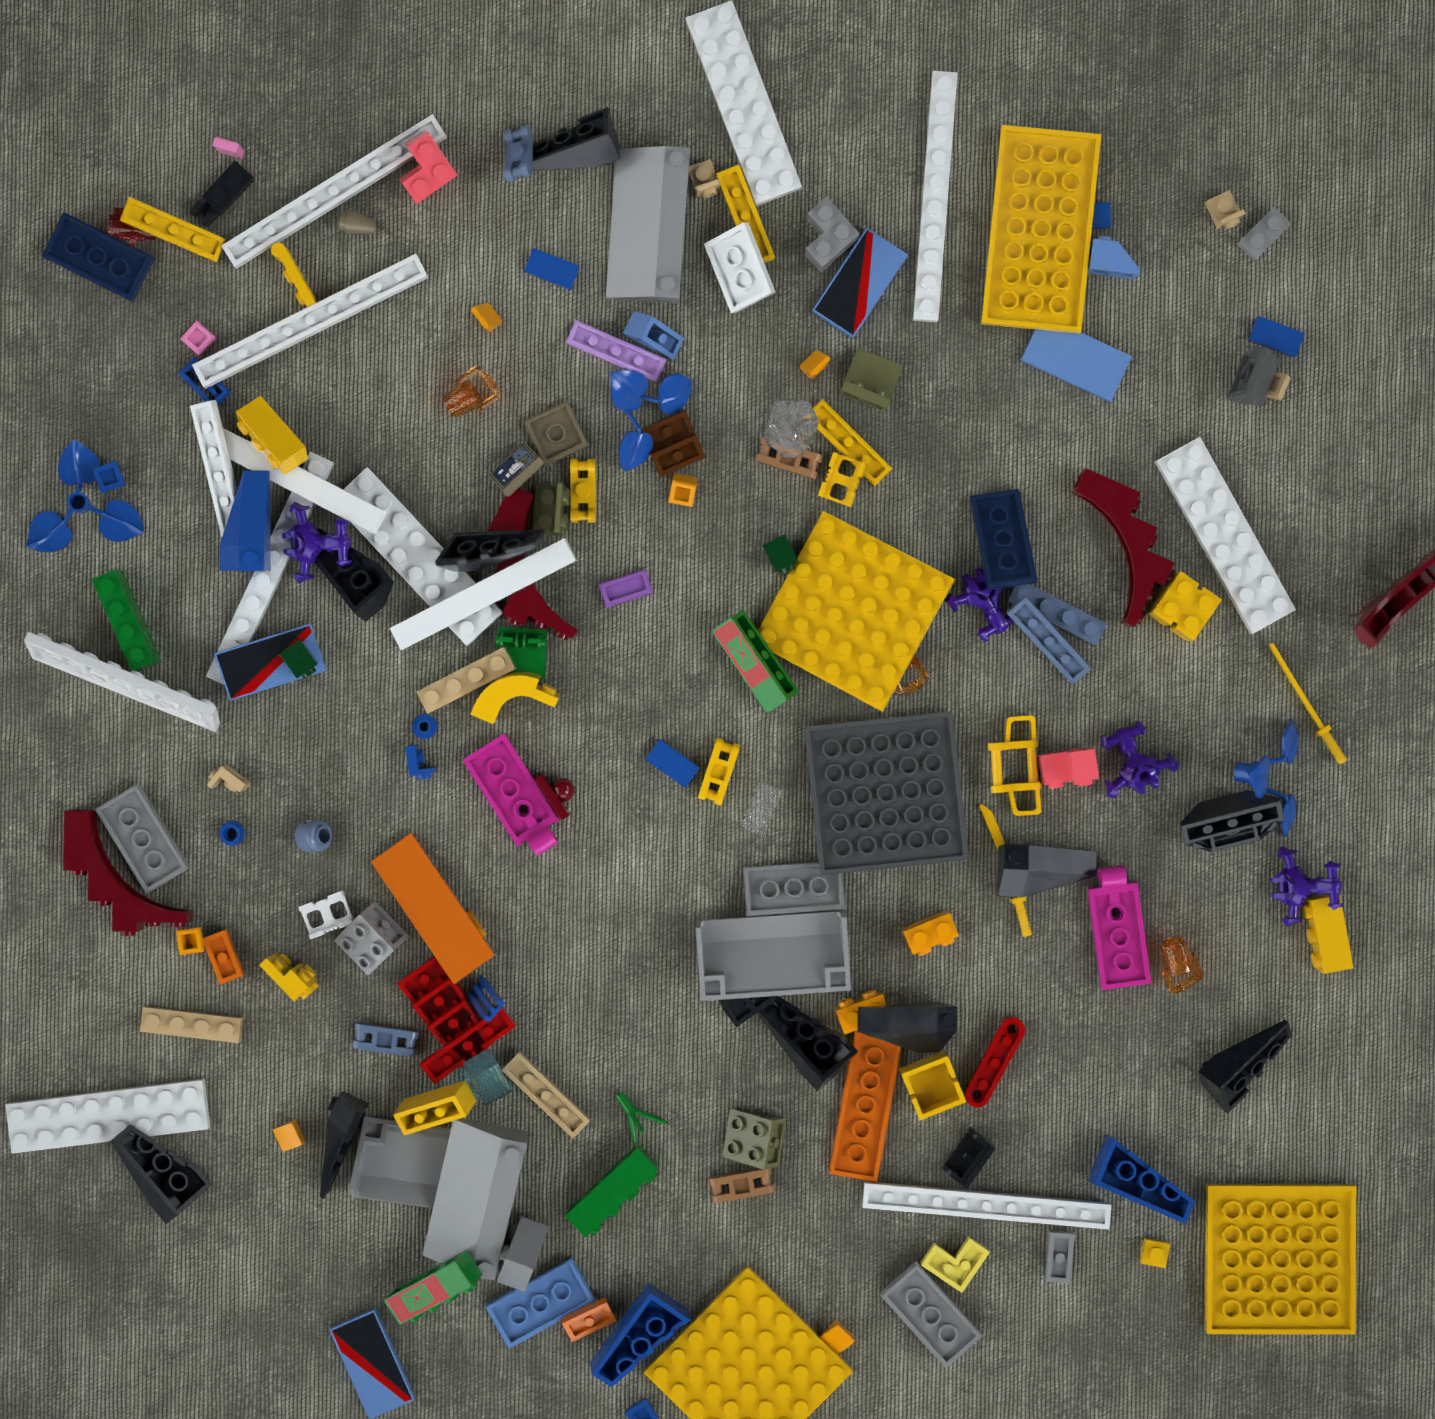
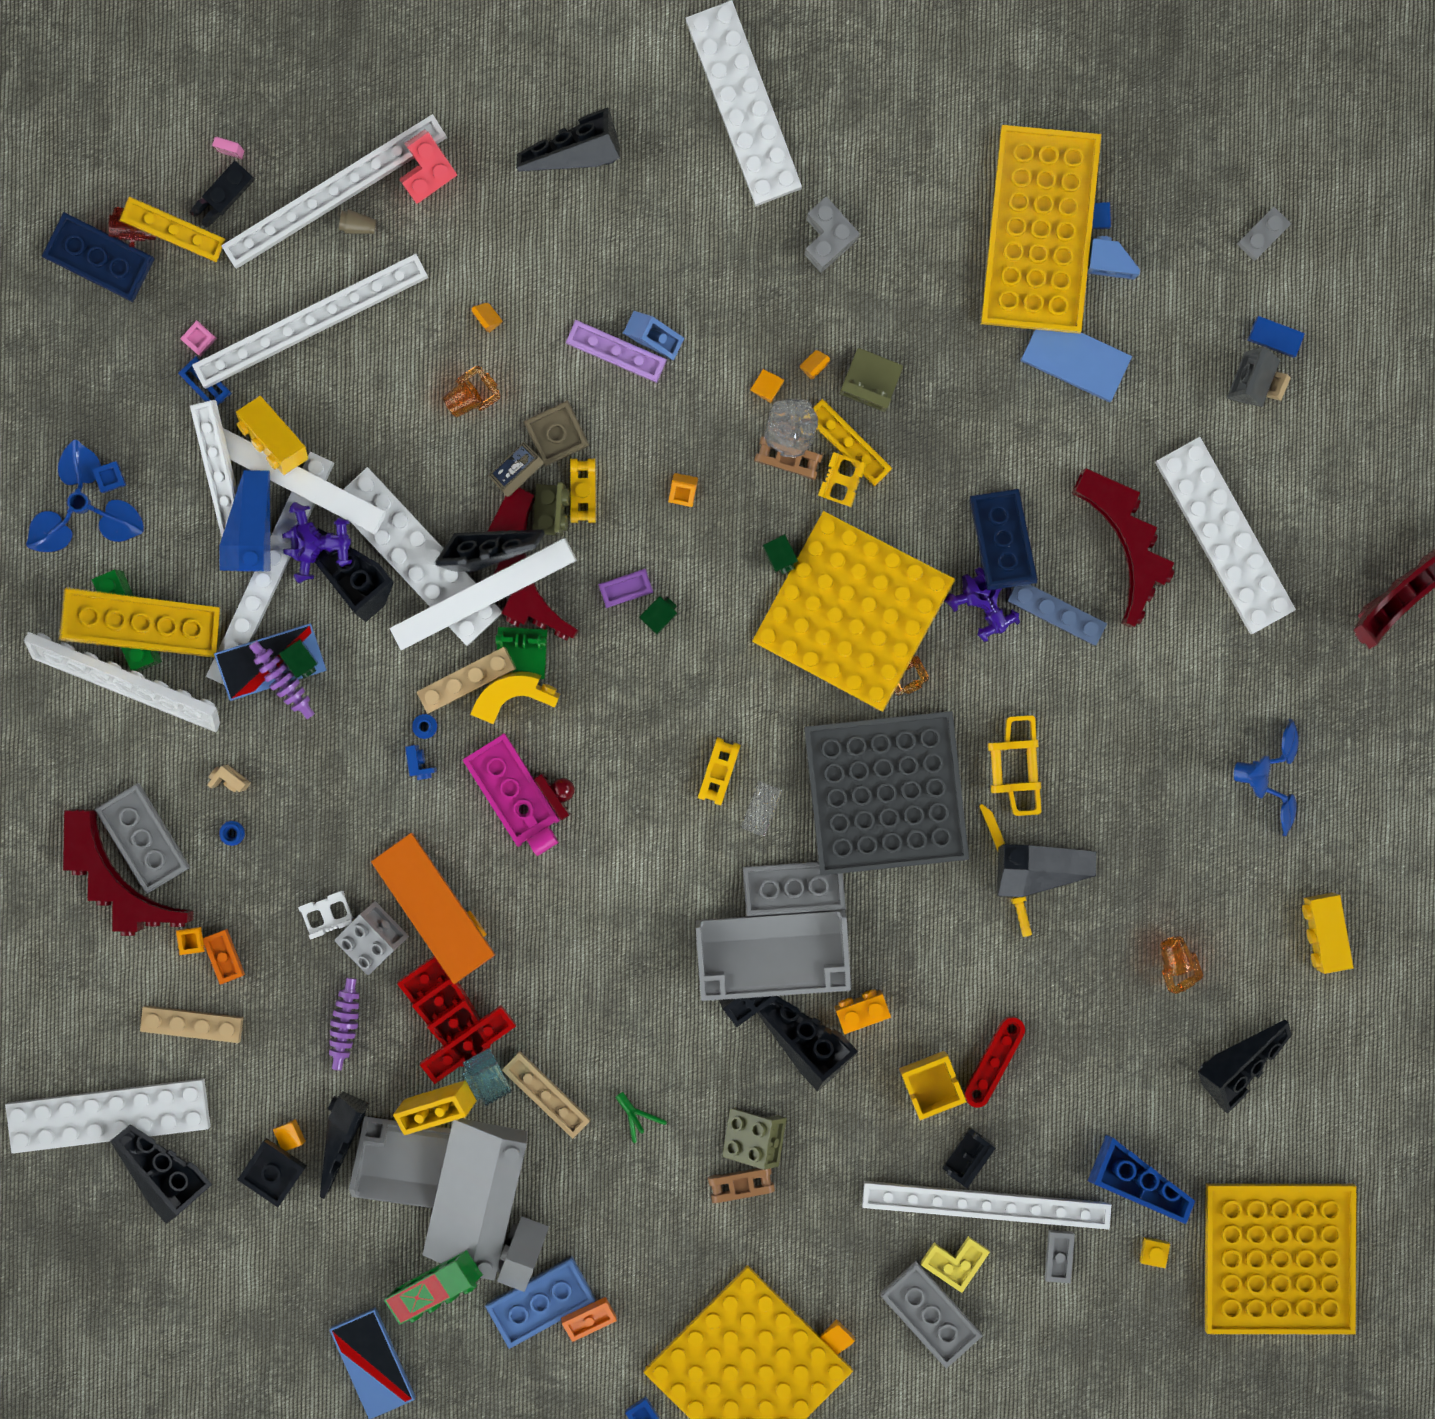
(139, 623): none -> yellow plate
(272, 1172): none -> black plate
(287, 687): none -> medium lavender piece
(293, 274): yellow plate -> none
(293, 981): yellow plate -> none
(313, 836): sand blue head -> none
(344, 1023): none -> medium lavender piece
(385, 1039): sand blue plate -> none
(484, 983): blue tile -> none
(518, 154): sand blue plate -> none
(552, 269): blue tile -> none
(612, 1190): green brick -> none
(627, 395): blue plant -> none
(642, 1328): blue wedge -> none
(648, 224): light grey slope -> none
(659, 614): none -> dark green brick
(672, 763): blue tile -> none
(673, 443): reddish brown slope -> none
(704, 179): tan bracket -> none
(739, 267): white plate -> none
(743, 207): yellow plate -> none
(755, 661): green brick -> none
(767, 385): none -> light orange slope
(859, 283): tile -> none
(865, 1108): orange tile -> none
(910, 1026): black wedge -> none
(930, 932): light orange brick -> none
(935, 196): white plate -> none
(1049, 639): sand blue plate -> none
(1069, 765): coral brick -> none
(1119, 939): dark pink hinge -> none
(1138, 769): dark purple piece -> none
(1185, 606): yellow piece -> none
(1224, 210): tan bracket -> none
(1231, 821): black wedge -> none
(1296, 886): dark purple piece -> none
(1323, 730): yellow sword -> none

